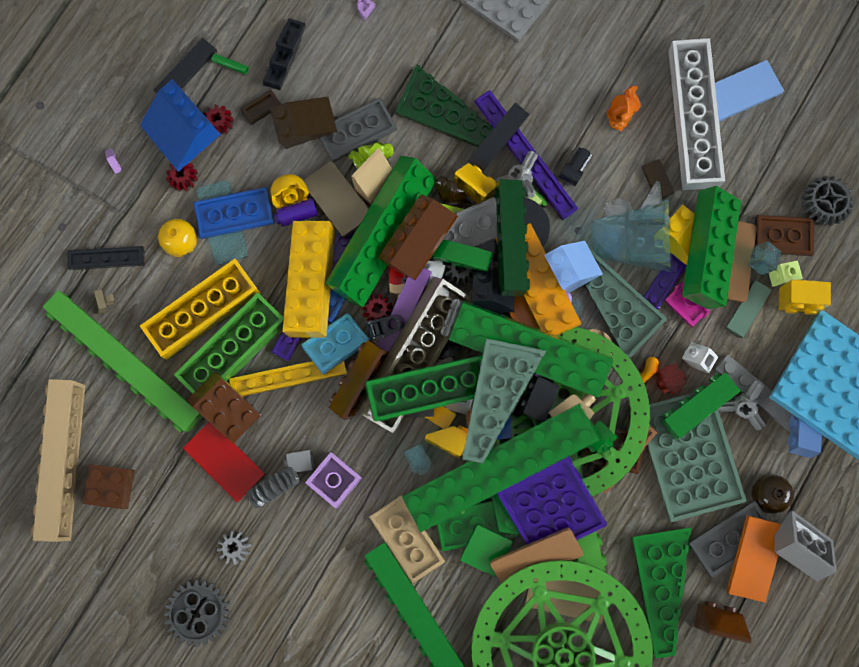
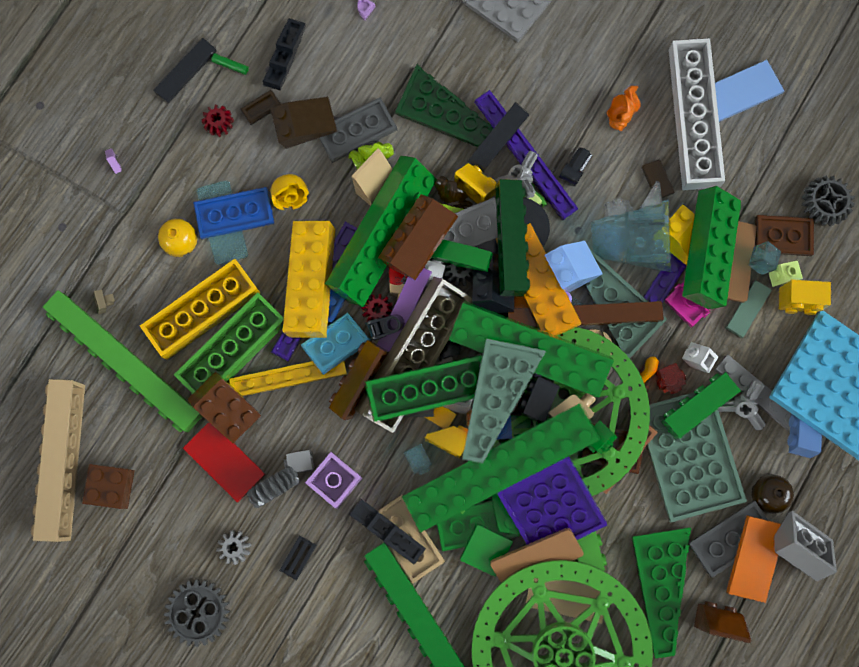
(106, 258): black tile -> none
(177, 126): blue slope -> none
(178, 182): dark red gear -> none
(289, 572): none -> black tile
(296, 212): dark purple brick -> none
(336, 198): dark tan tile -> none
(387, 531): none -> black slope
(451, 317): light grey axle -> none
(603, 313): none -> reddish brown tile

